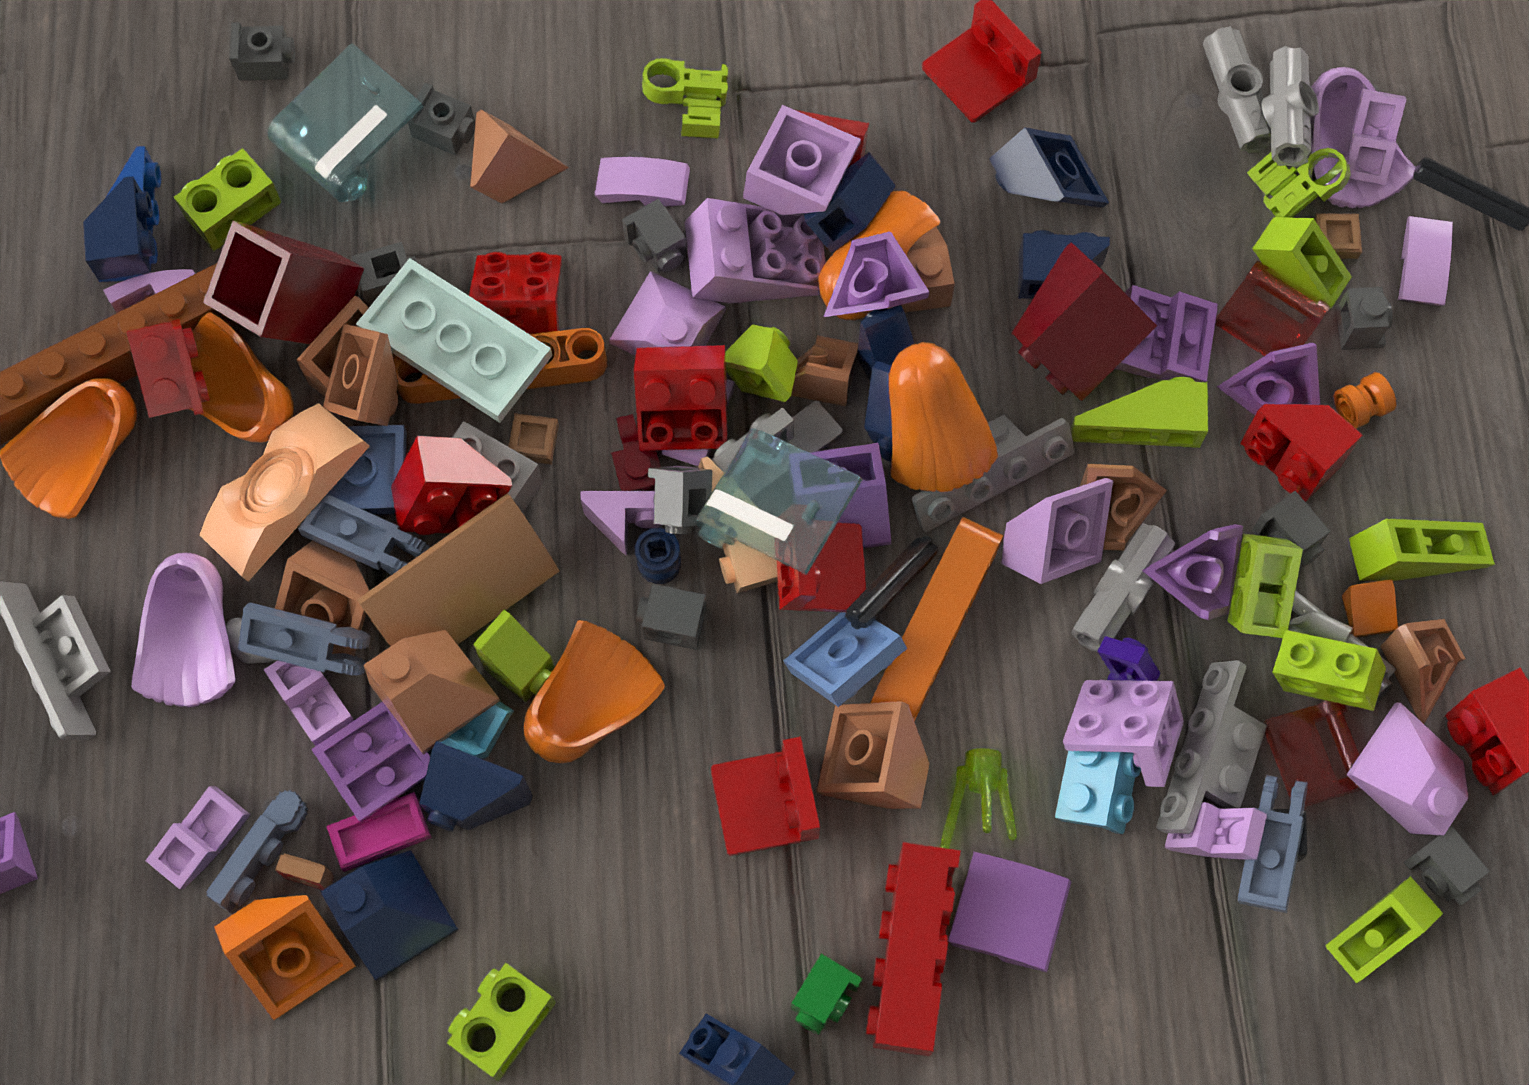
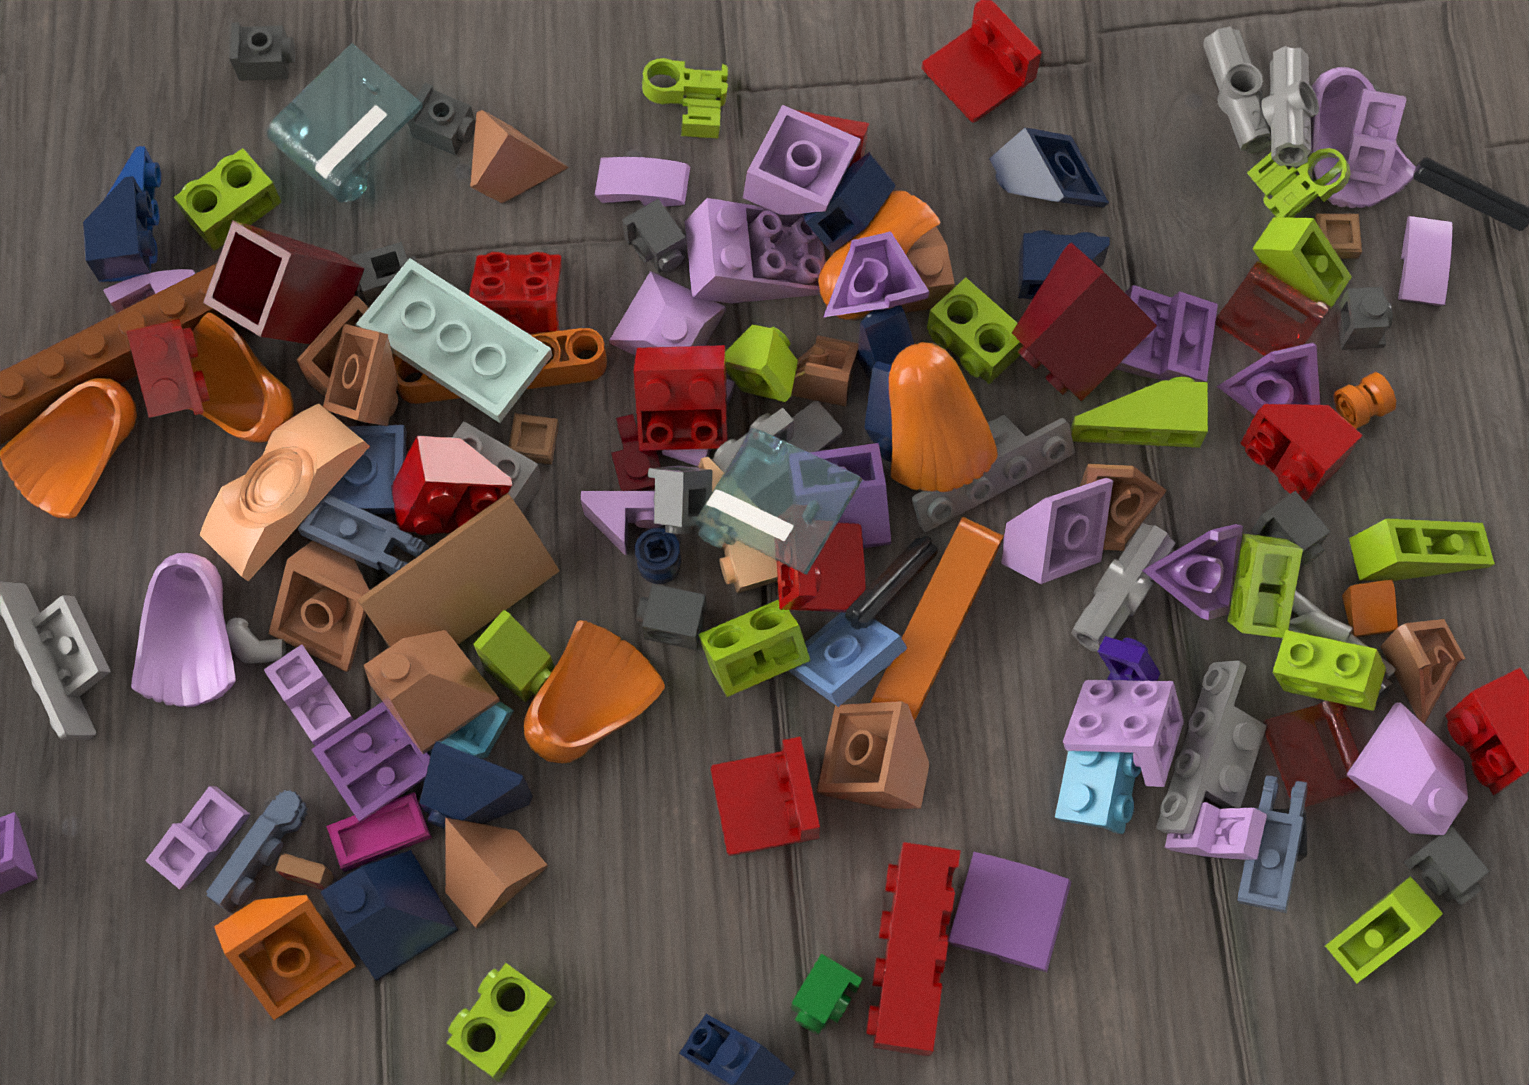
(300, 640): sand blue hinge -> none
(486, 867): none -> nougat slope
(754, 647): none -> lime brick
(984, 775): clear neon green plant -> none
(986, 325): none -> lime brick

